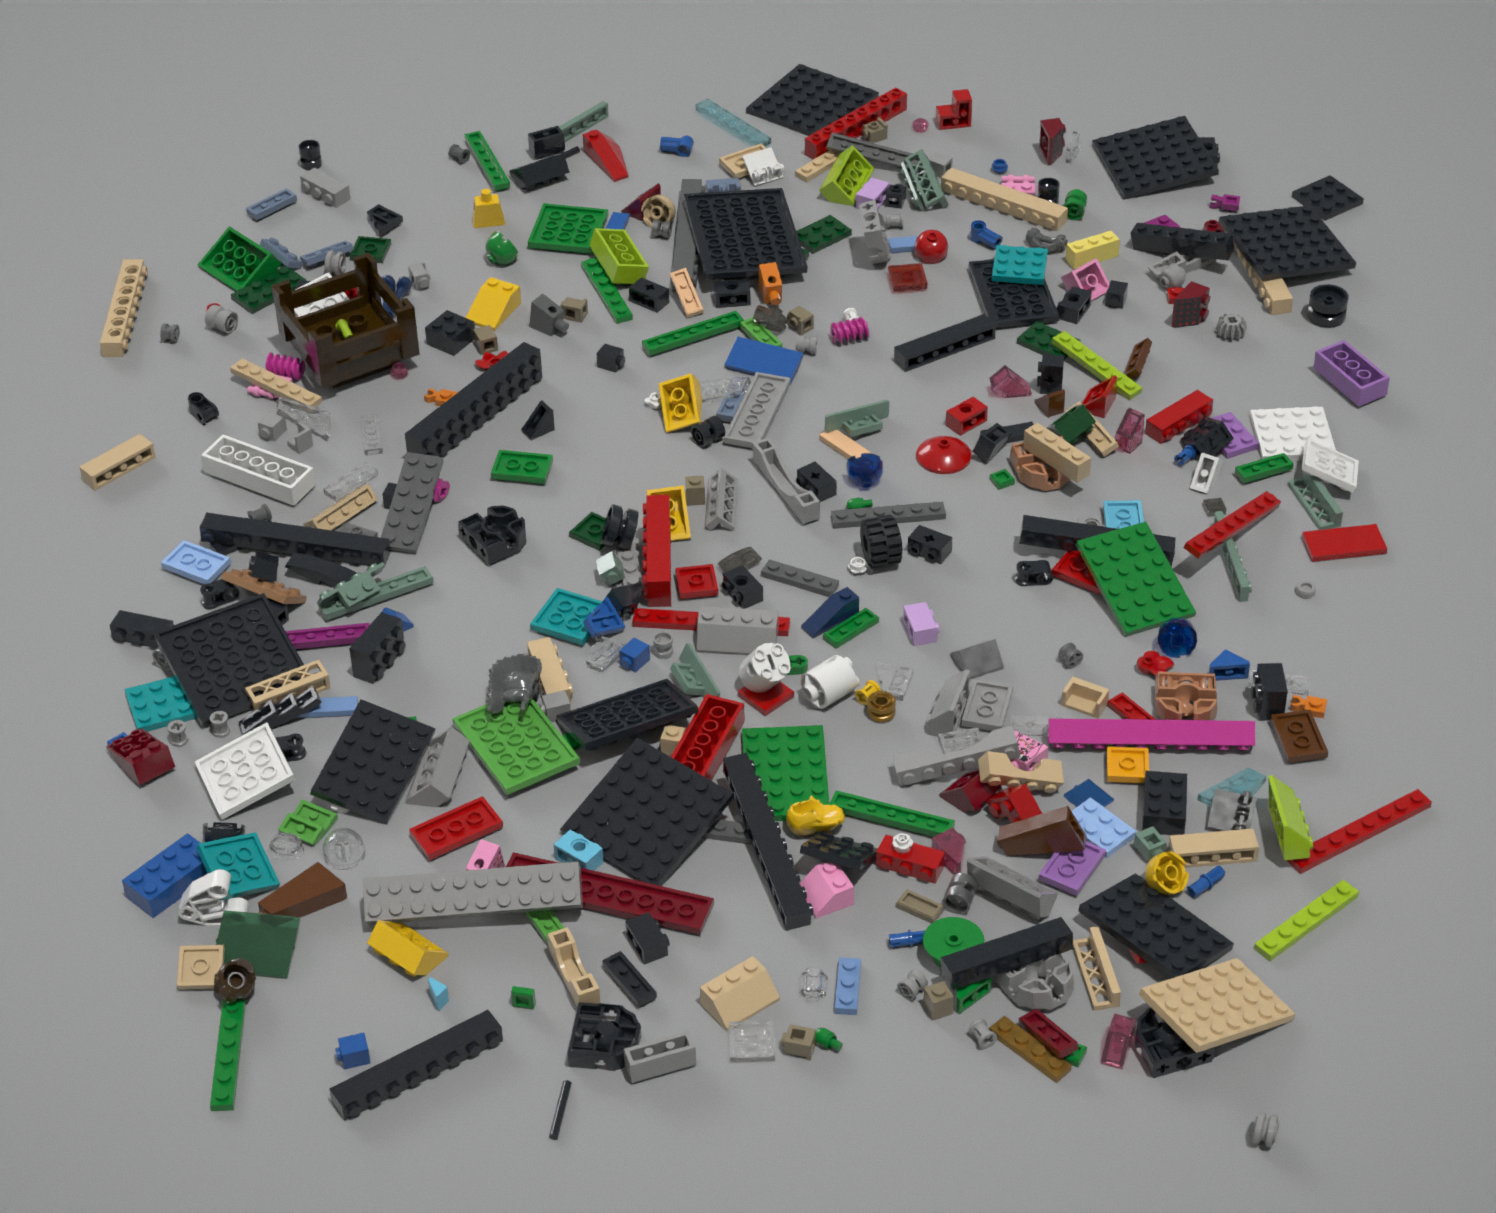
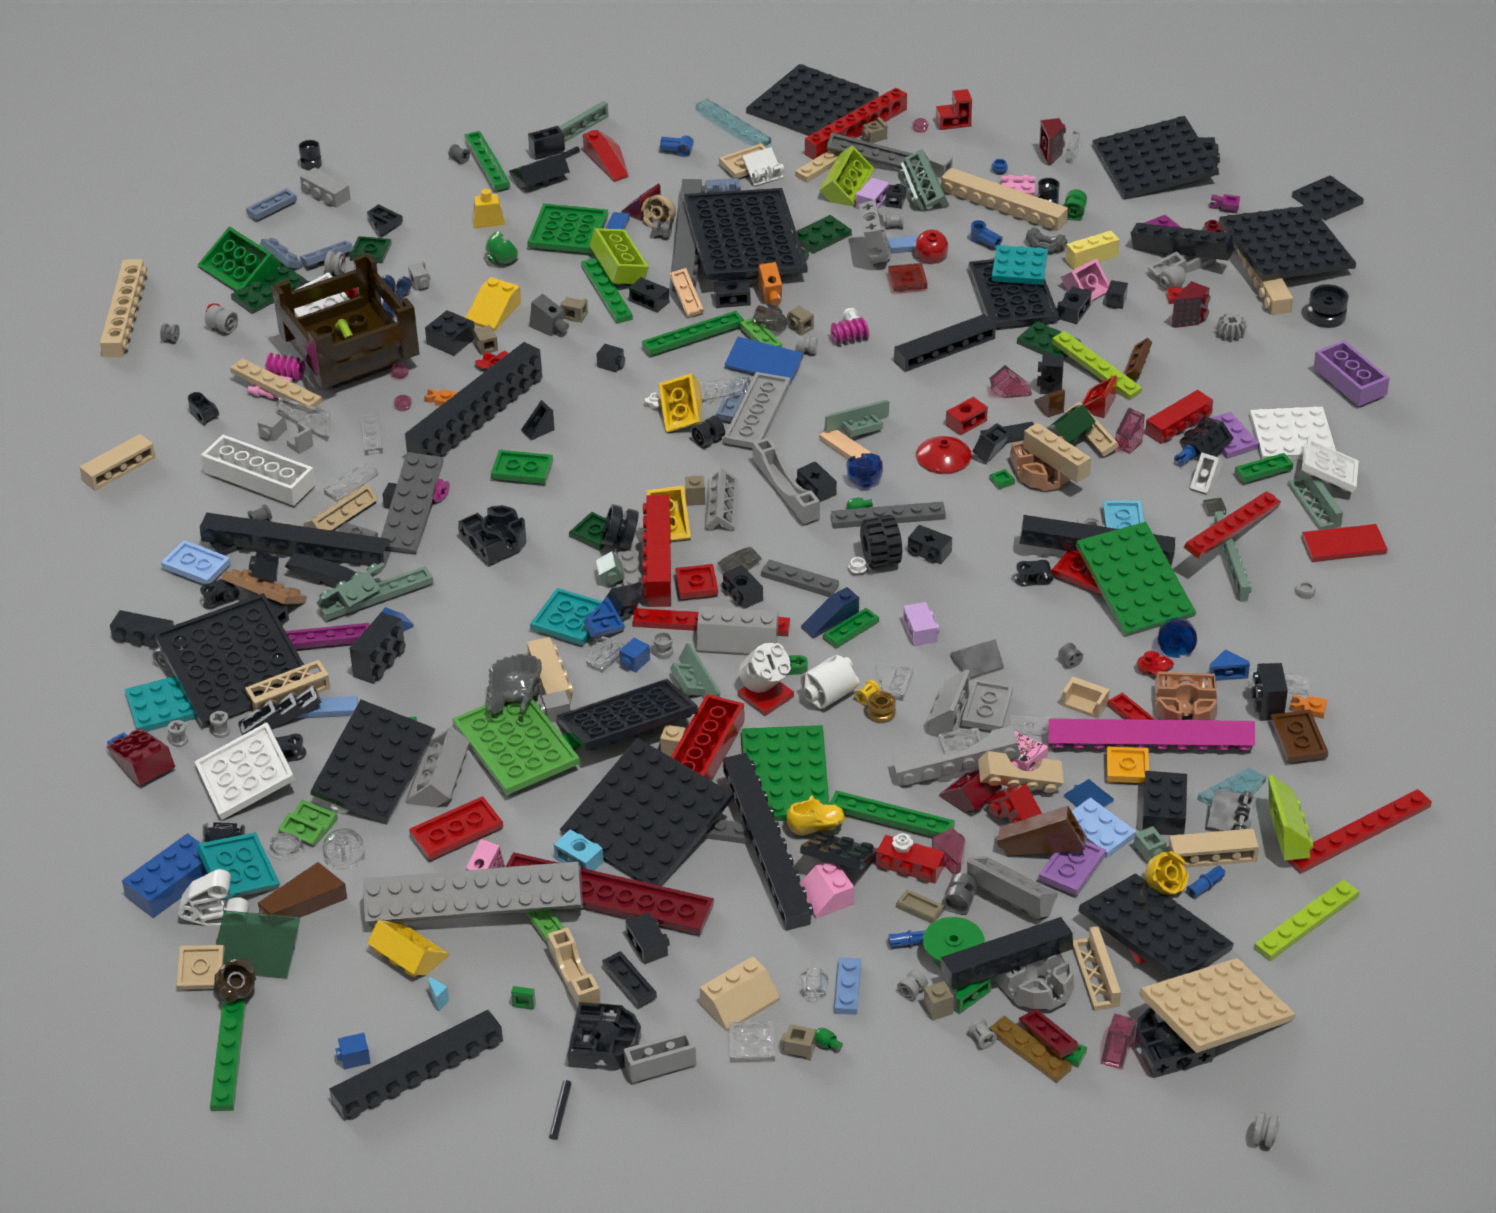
(402, 402): none -> clear pink plate

